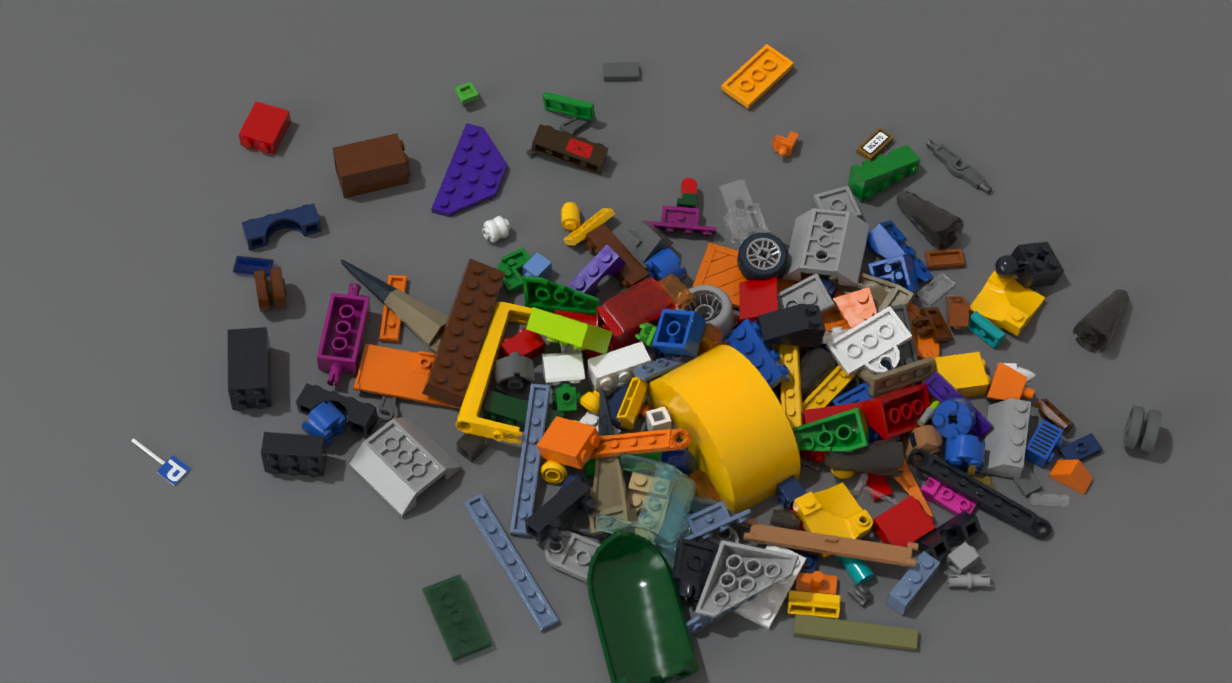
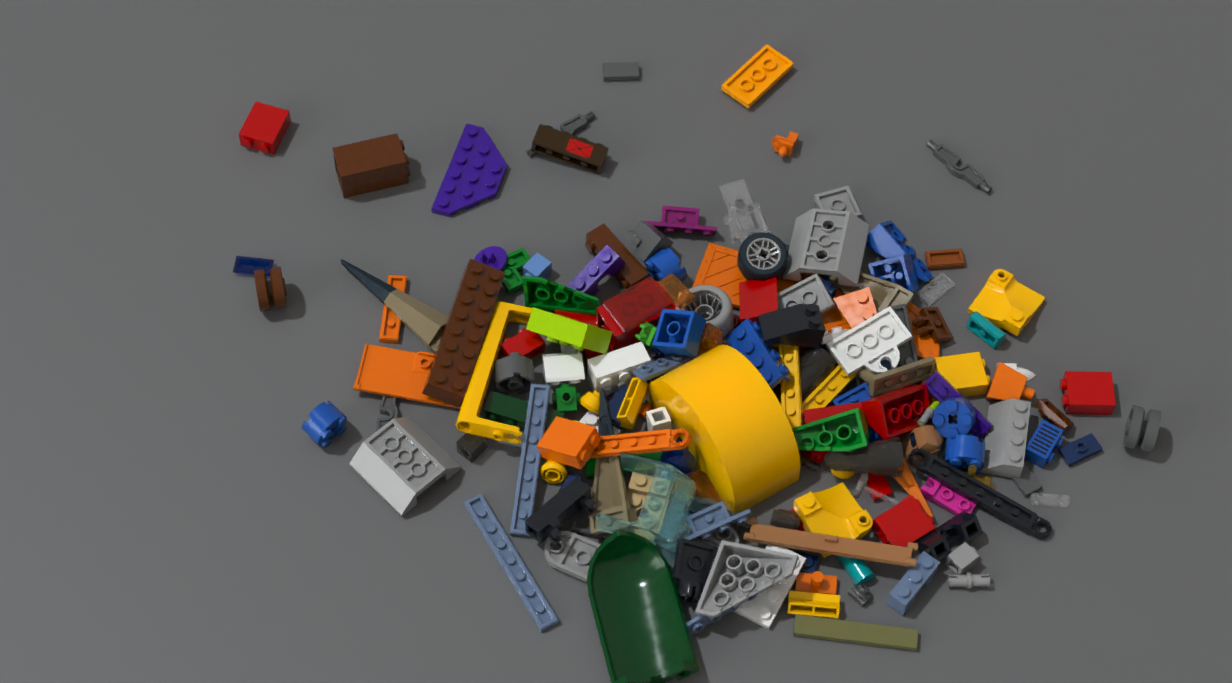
(172, 470): piece -> none
(249, 368): black brick -> none
(259, 230): dark blue arch -> none
(294, 454): black brick -> none
(343, 334): magenta brick -> none
(360, 415): black arch -> none
(456, 617): clear green plate -> none
(466, 93): bright green tile -> none
(493, 256): none -> dark purple piece
(496, 229): white piece -> none
(569, 106): green tile -> none
(570, 216): yellow brick -> none
(595, 221): yellow plate -> none
(688, 192): leg -> none
(788, 491): dark blue brick -> none
(875, 144): tile -> none
(882, 172): green wedge -> none
(935, 223): clear smoke cone -> none
(957, 311): dark orange slope -> none
(1032, 263): black brick -> none
(1072, 474): orange slope -> none
(1087, 393): none -> red brick
(1099, 325): clear smoke cone -> none

